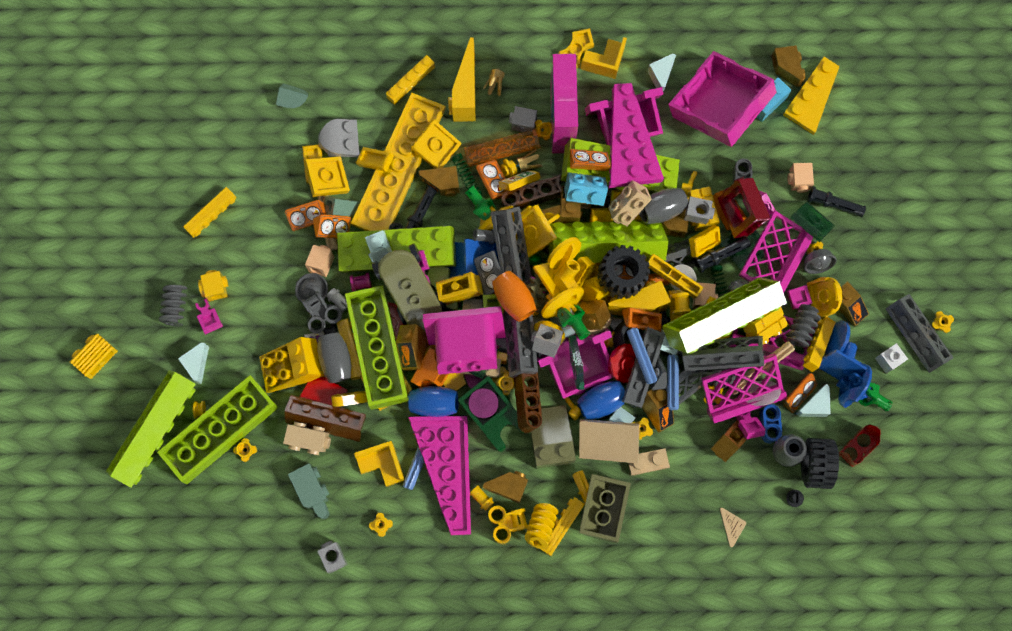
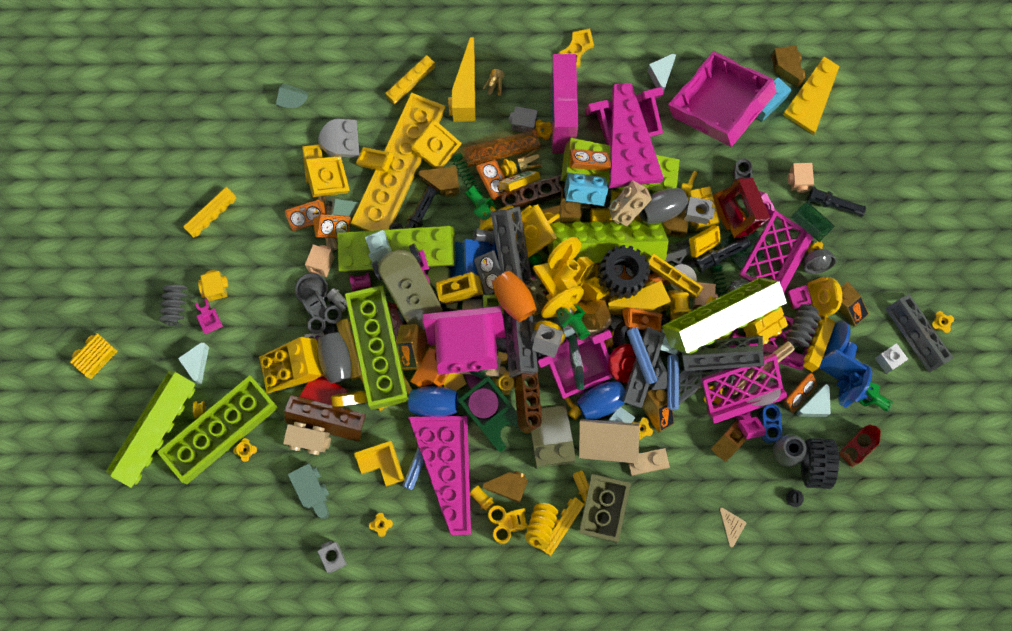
(605, 64): yellow panel -> none

